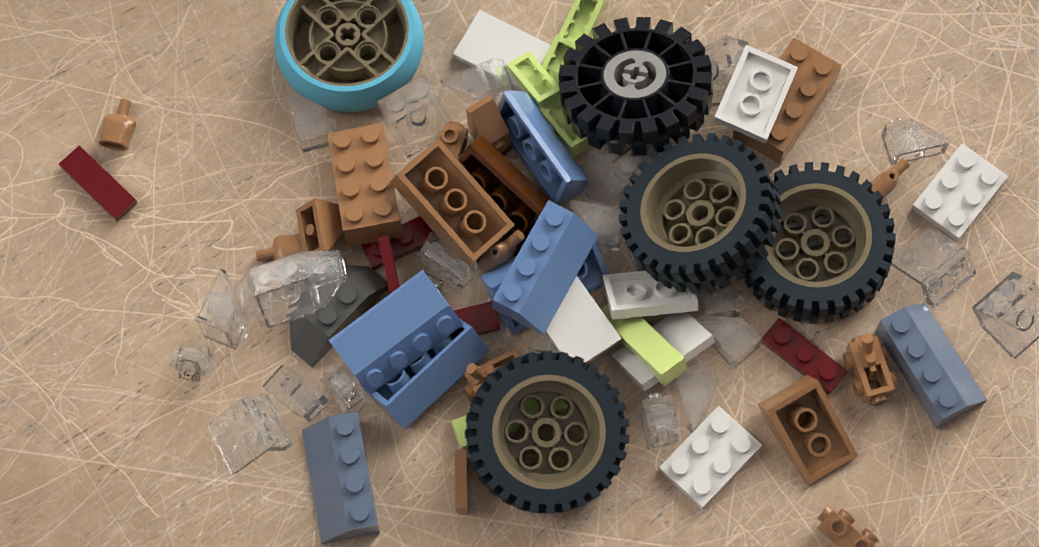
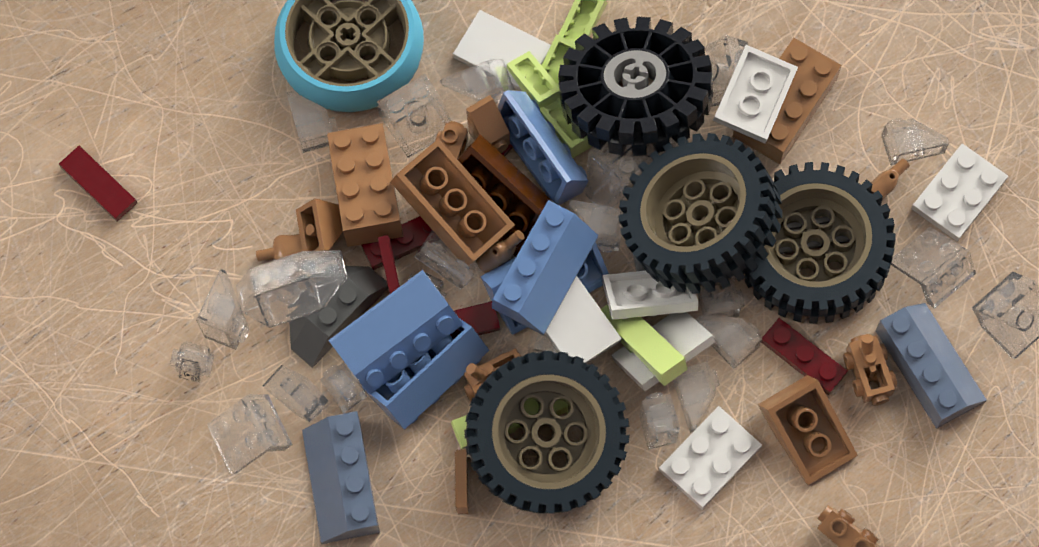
(118, 128): medium nougat piece -> none

